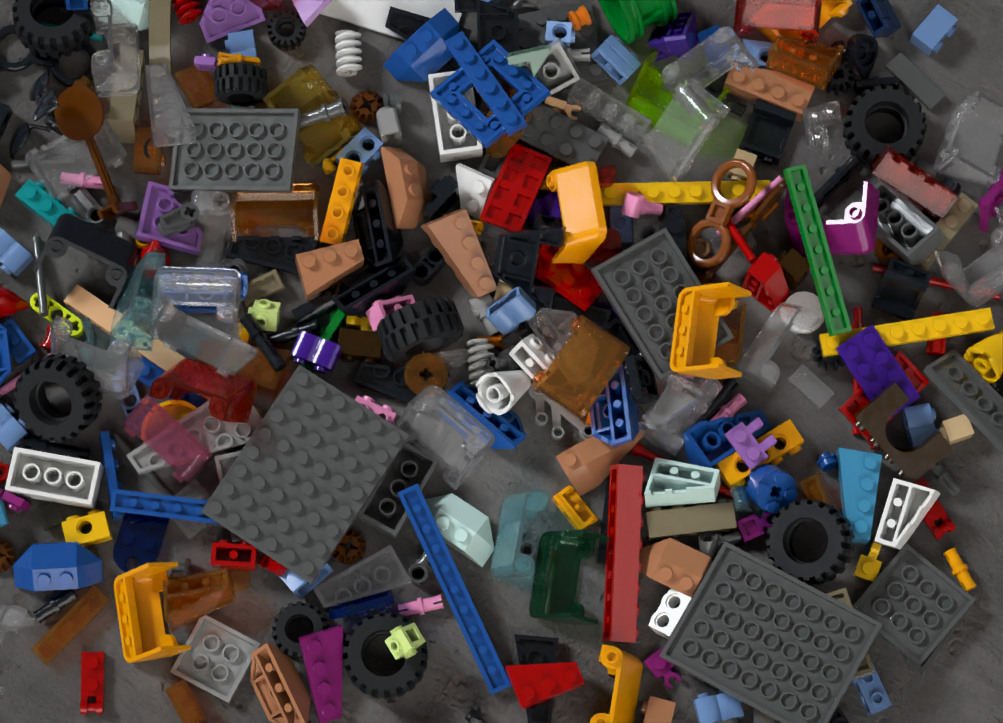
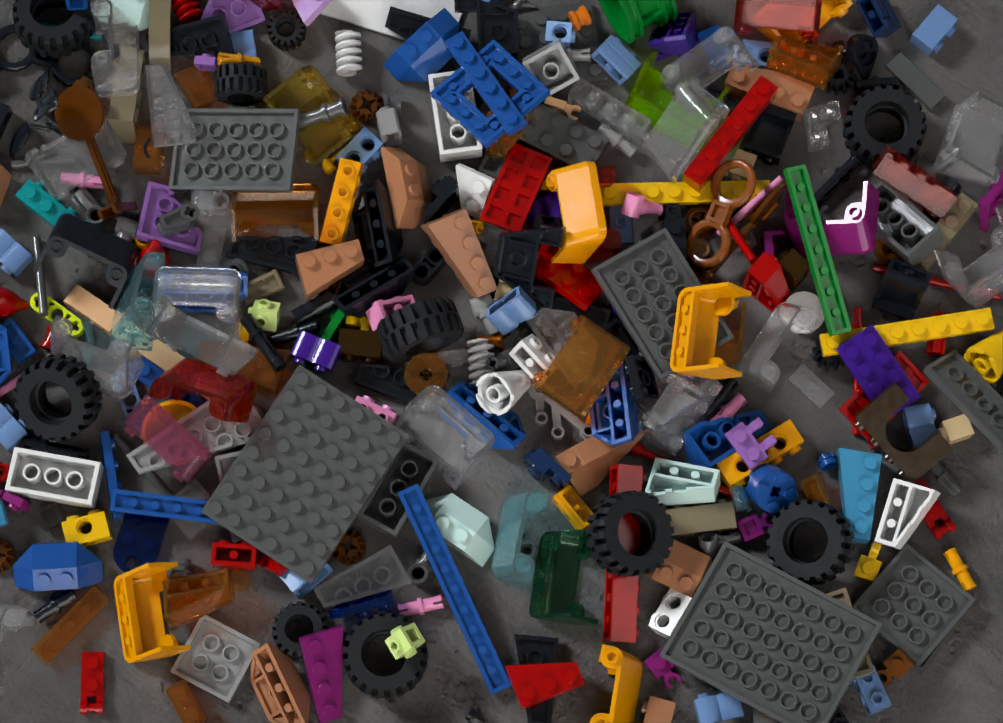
(201, 37): none -> black wing
(535, 55): sand green slope -> none
(543, 466): none -> dark blue plate
(654, 528): none -> black tyre
(696, 213): none -> reddish brown gear
(730, 133): none -> red brick
(767, 239): none -> magenta bracket
(896, 665): none -> dark orange plate

